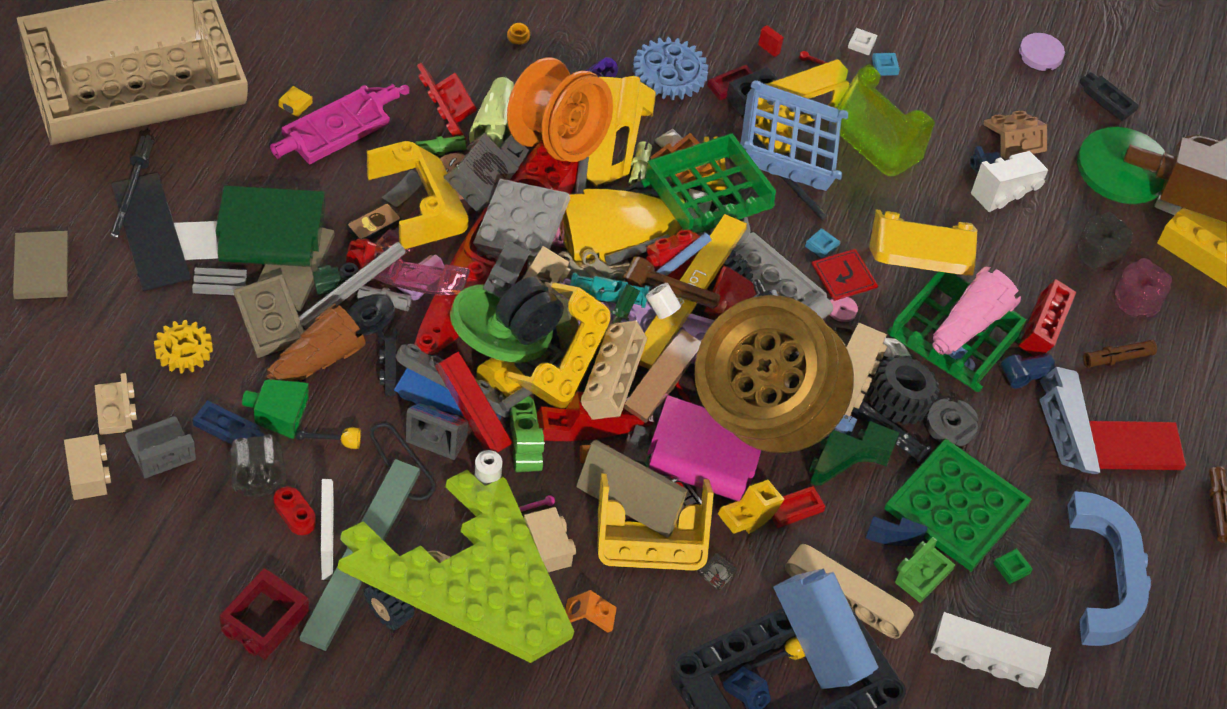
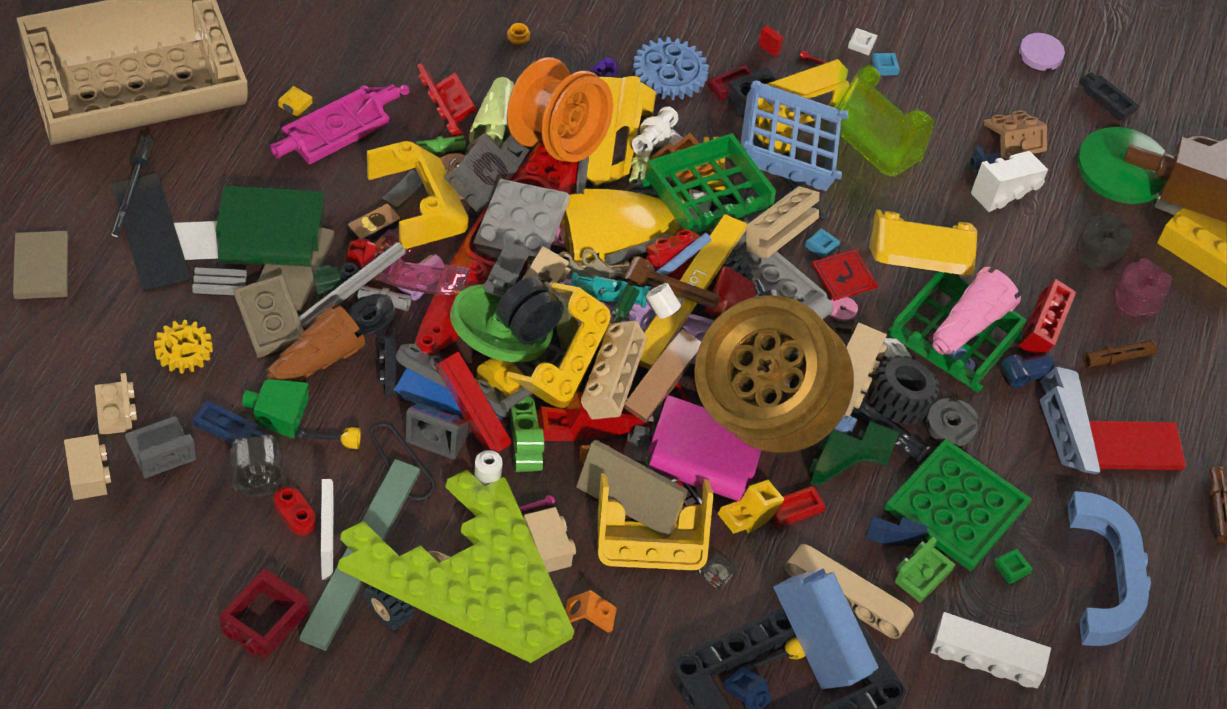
(655, 131): none -> white piece
(782, 222): none -> tan brick

